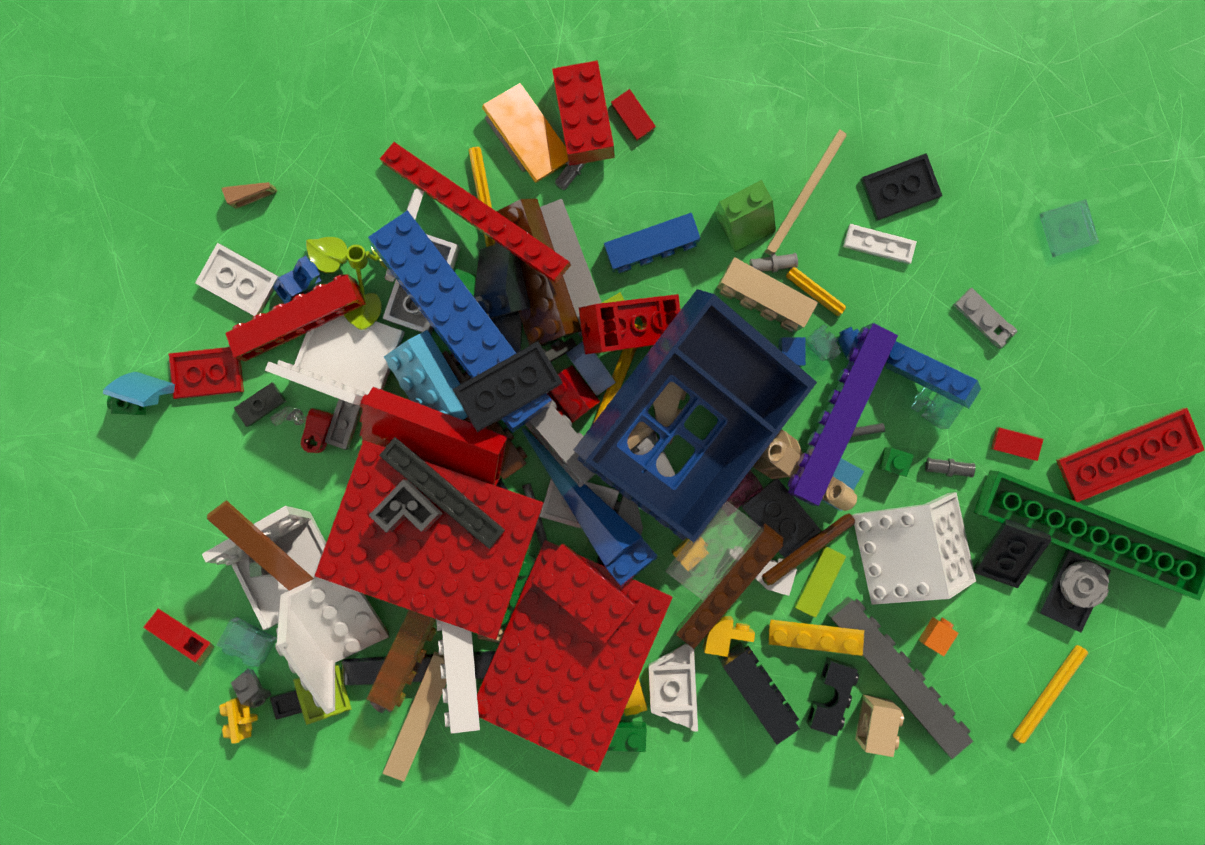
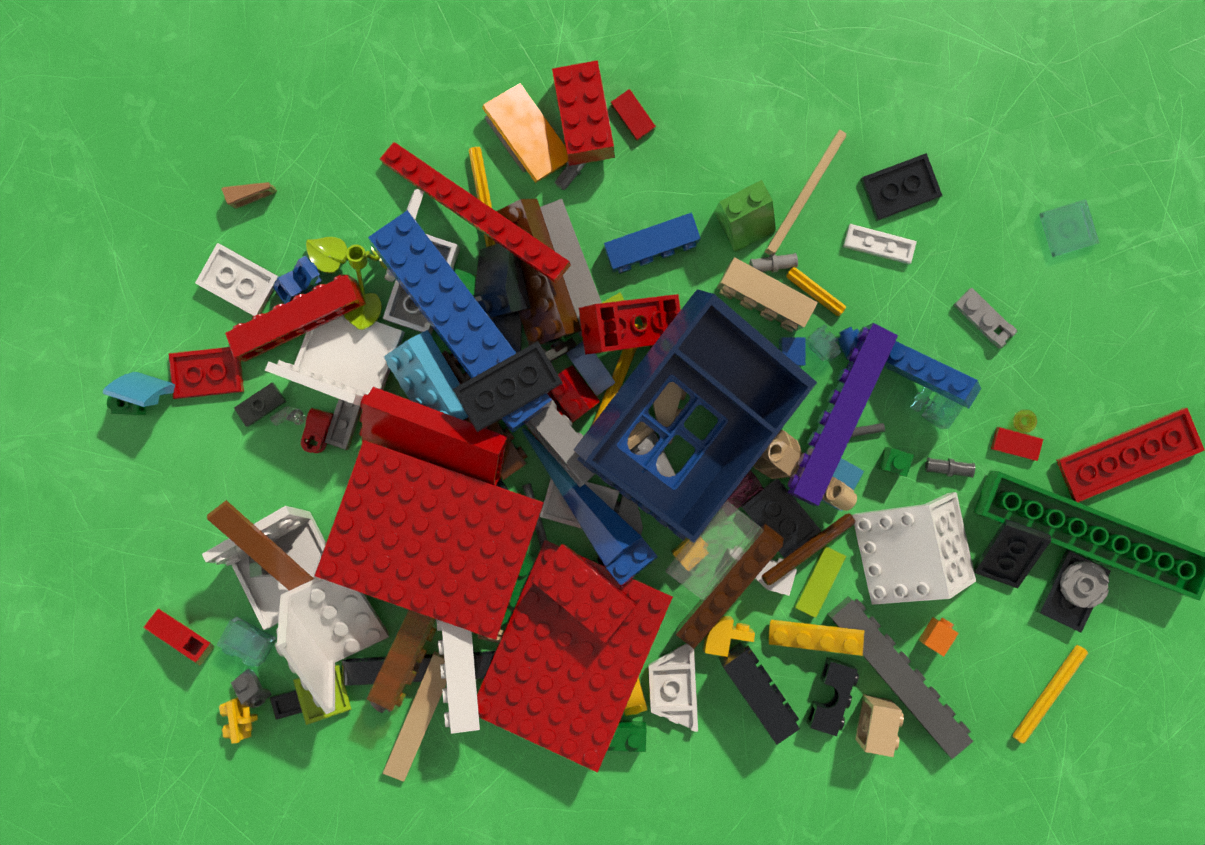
(403, 503): dark grey brick -> none
(442, 492): pearl dark grey tile -> none
(1031, 421): none -> clear yellow plate

